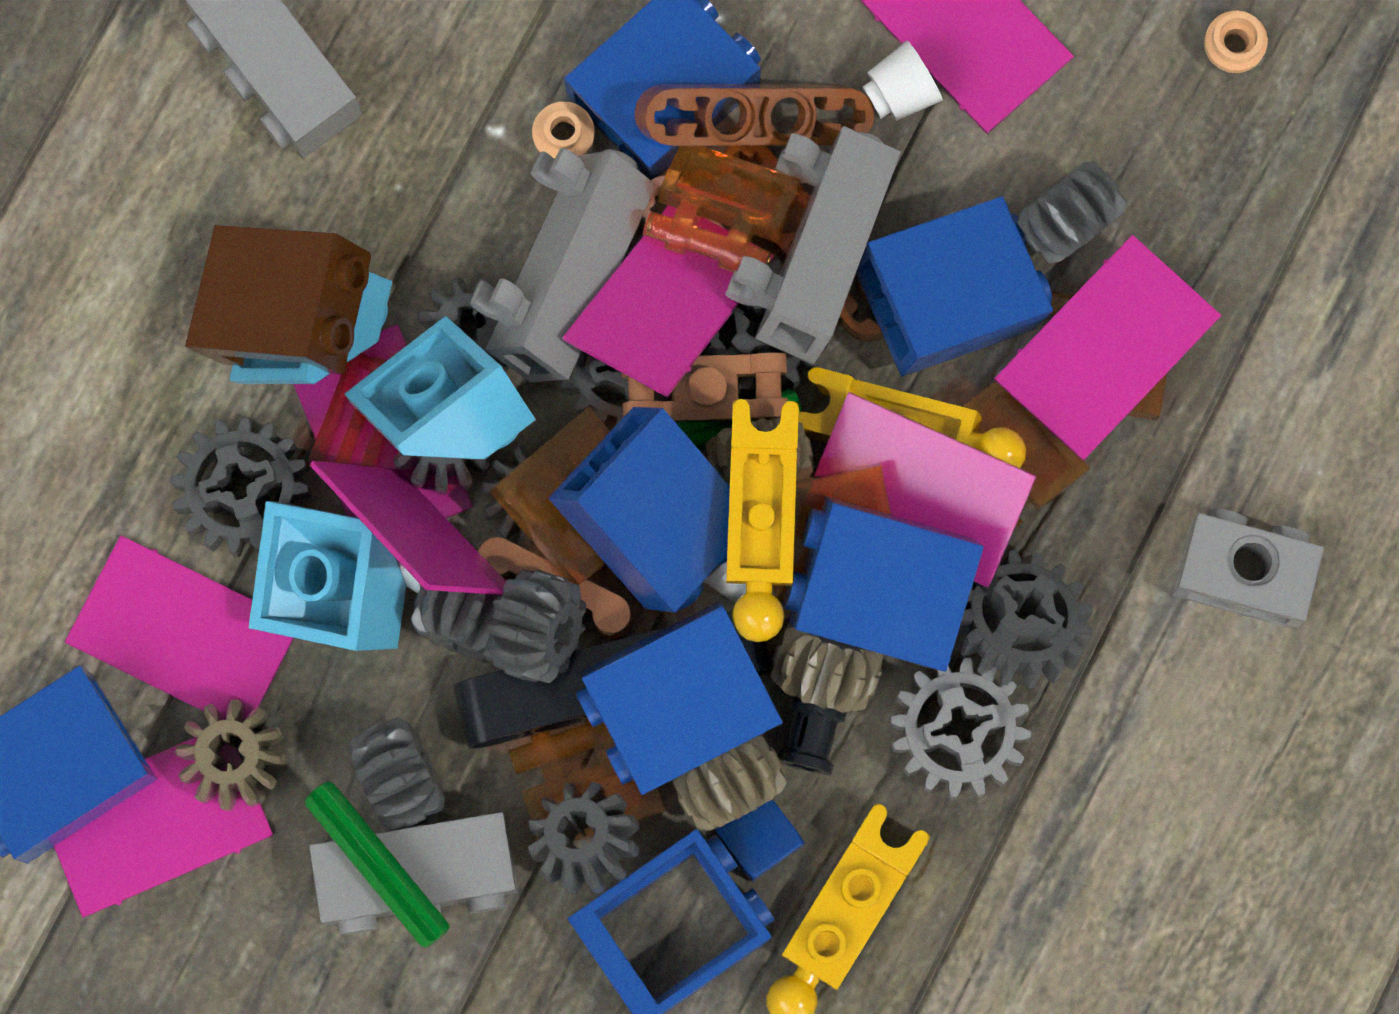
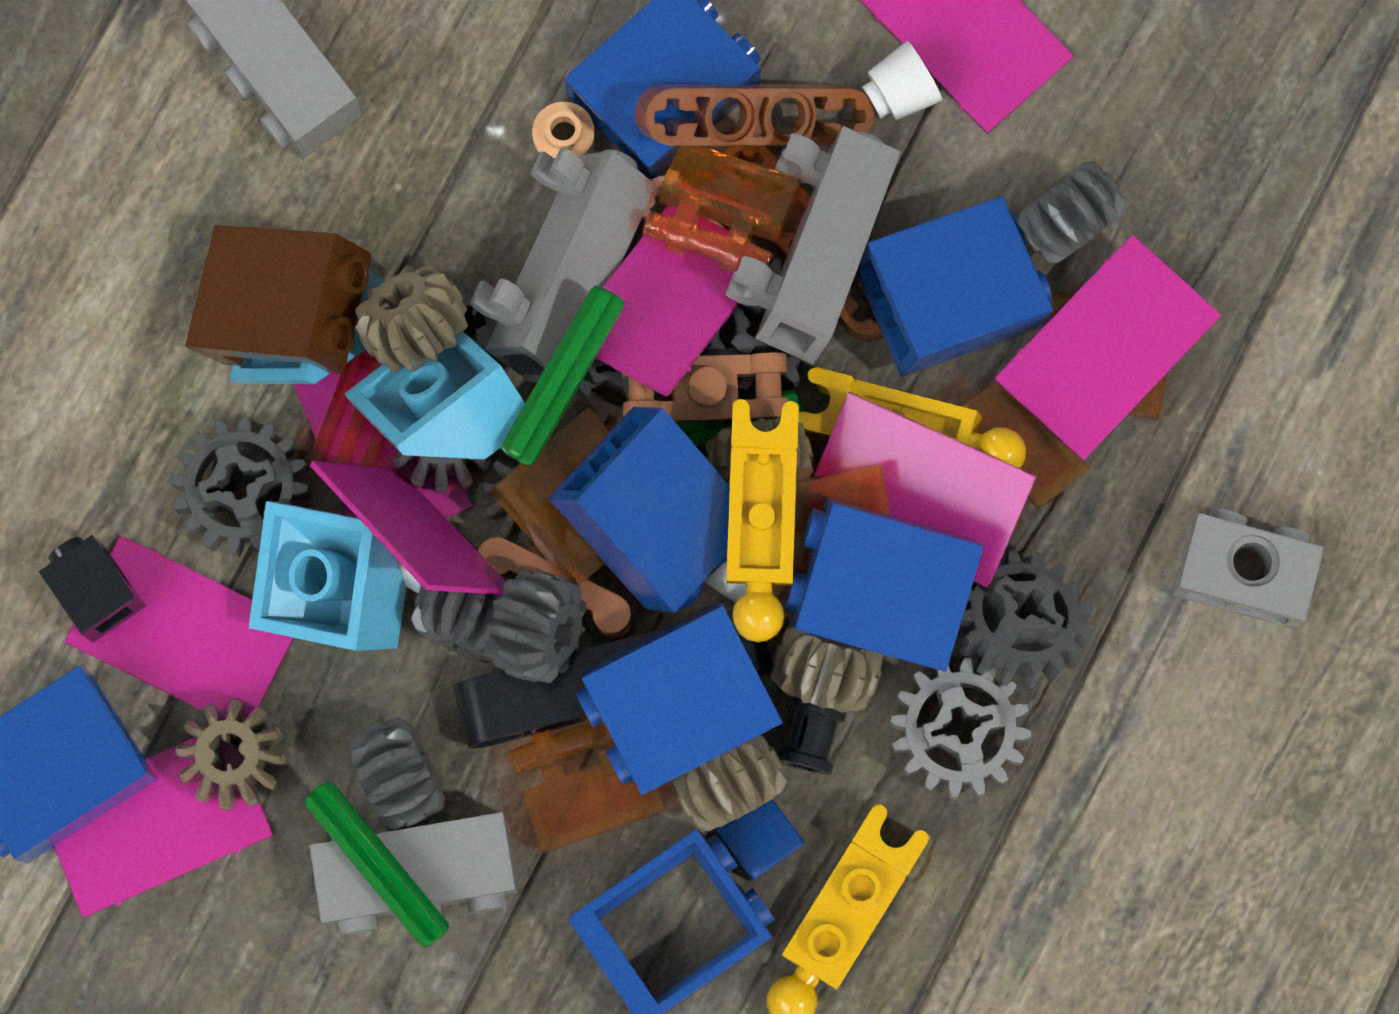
(90, 586): none -> black brick
(411, 318): none -> dark tan gear
(563, 375): none -> green axle
(574, 815): dark grey gear -> none
(1241, 25): light nougat plate -> none

